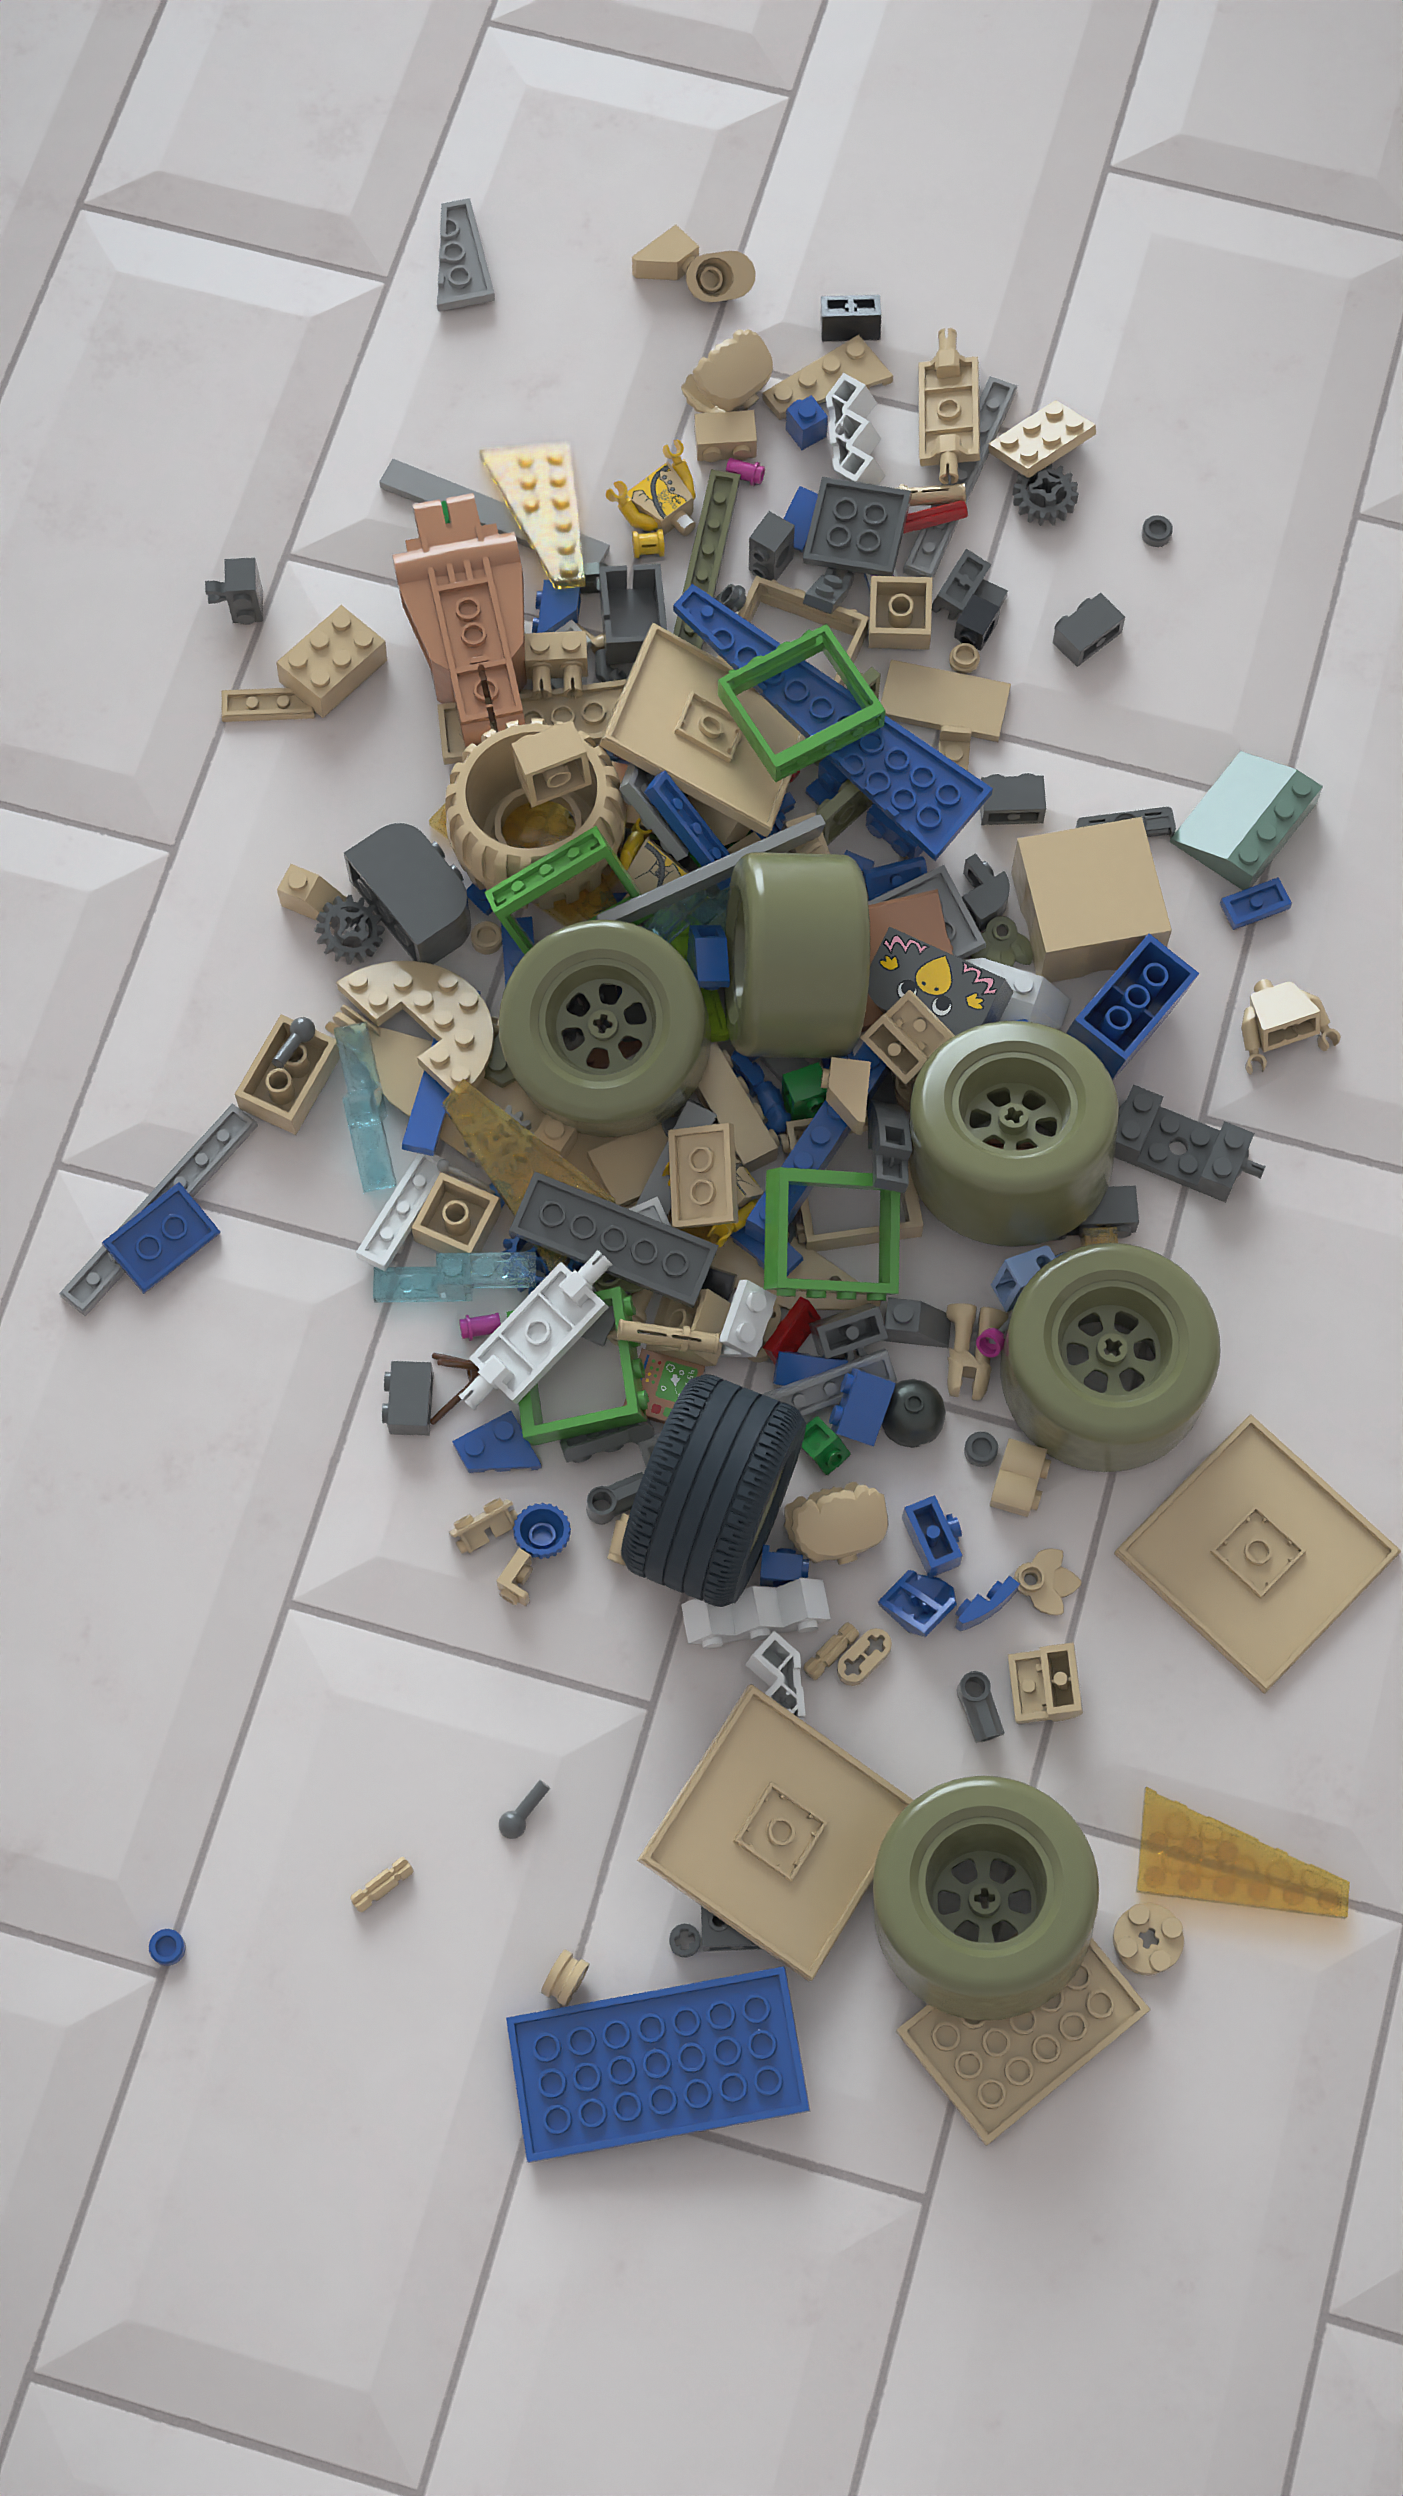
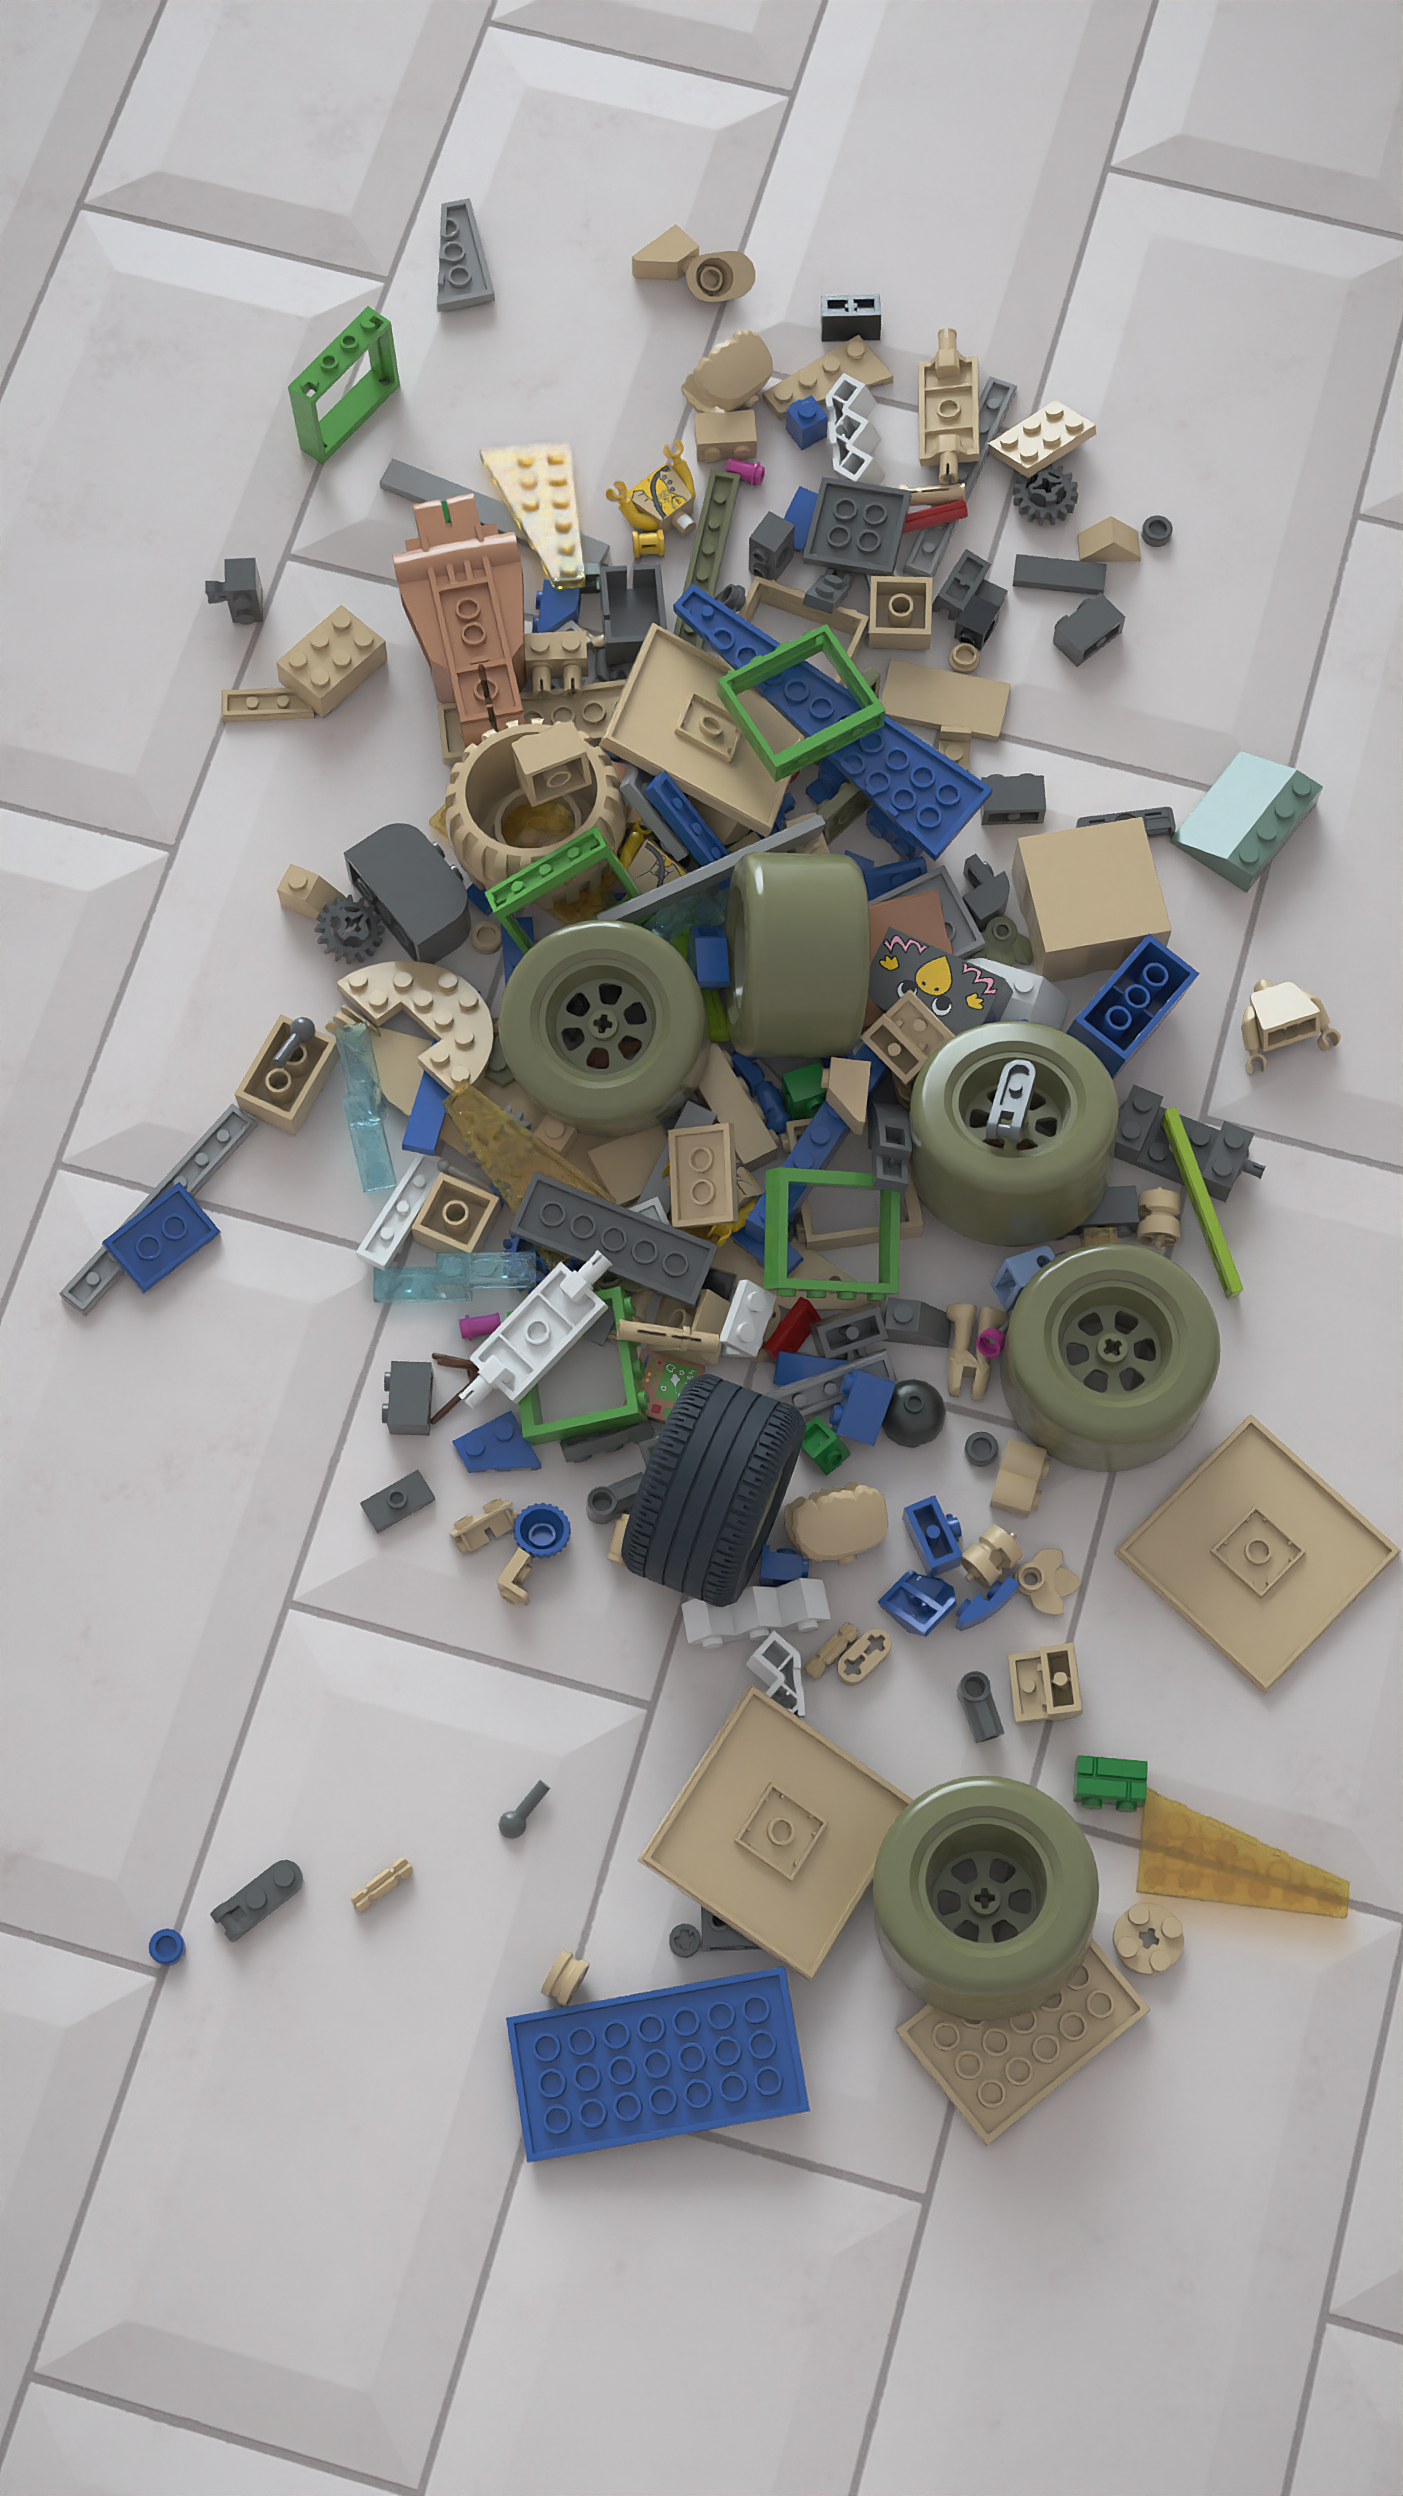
(259, 1898): none -> dark grey plate
(366, 332): none -> bright green window
(397, 1501): none -> dark grey plate
(994, 1553): none -> tan wheel
(1012, 1101): none -> plate
(1059, 574): none -> dark grey tile
(1109, 542): none -> tan slope
(1110, 1782): none -> green brick
(1159, 1223): none -> tan wheel
(1201, 1203): none -> lime tile
(1255, 903): blue plate -> none

